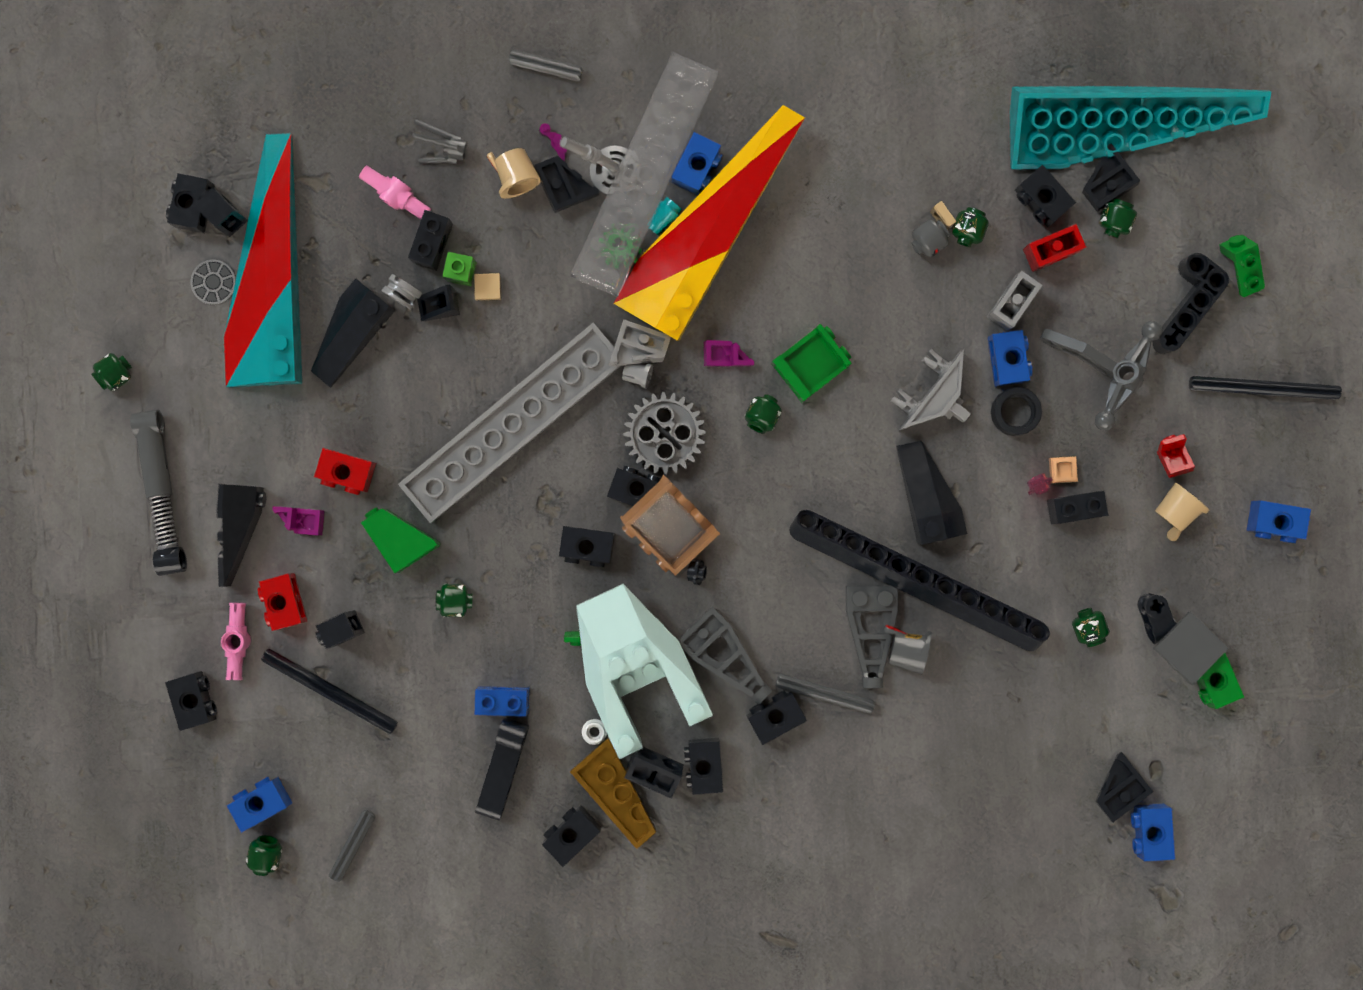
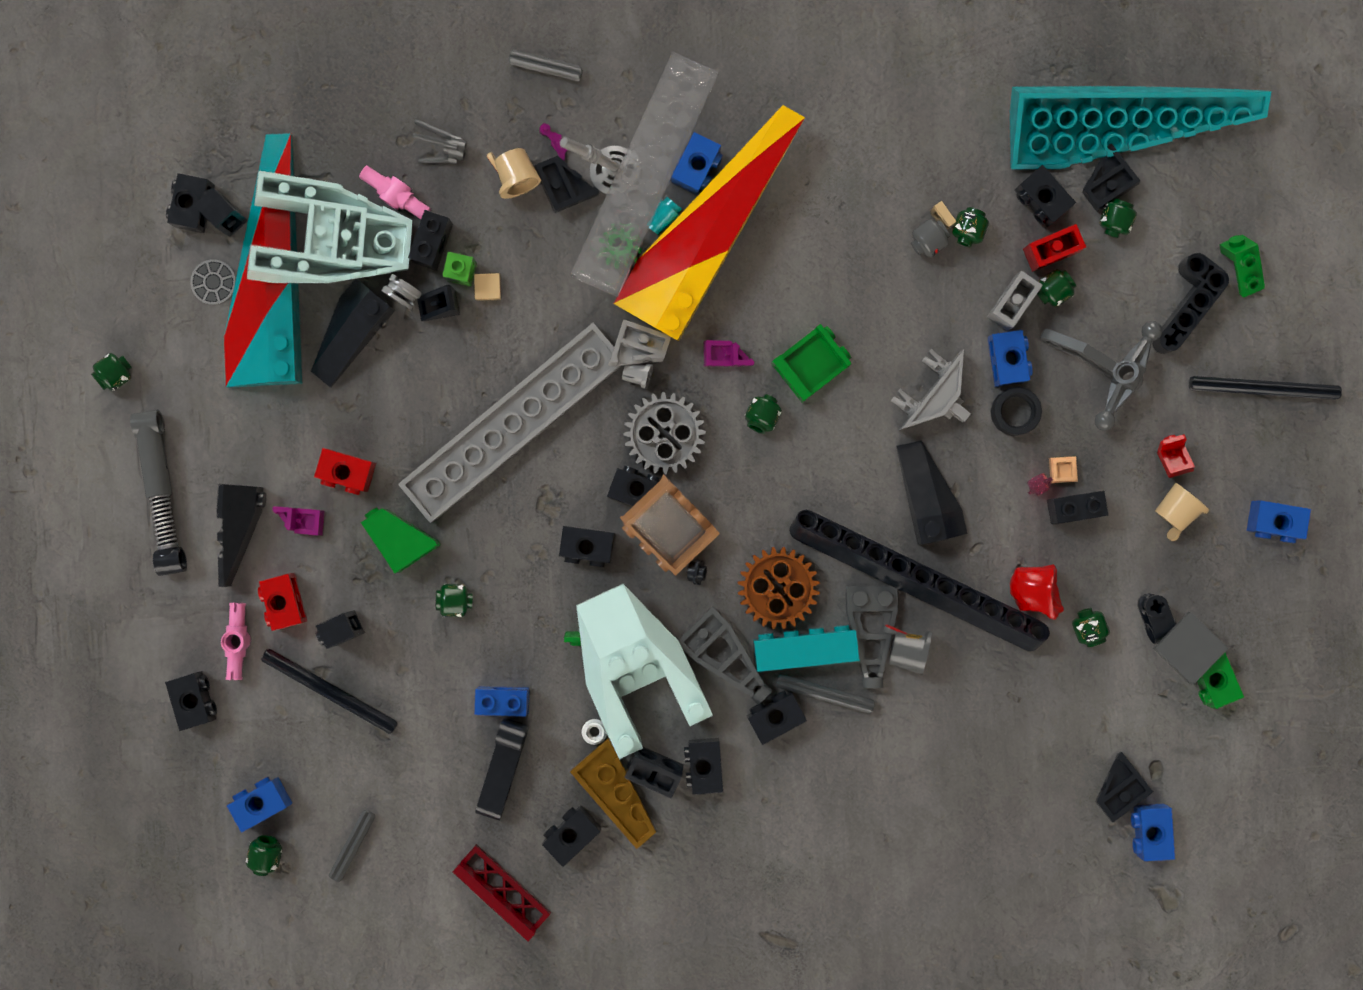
(343, 234): none -> light aqua wedge
(494, 899): none -> dark red fence
(796, 573): none -> dark orange gear
(805, 649): none -> teal brick
(1036, 590): none -> red piece
(1056, 288): none -> dark green head

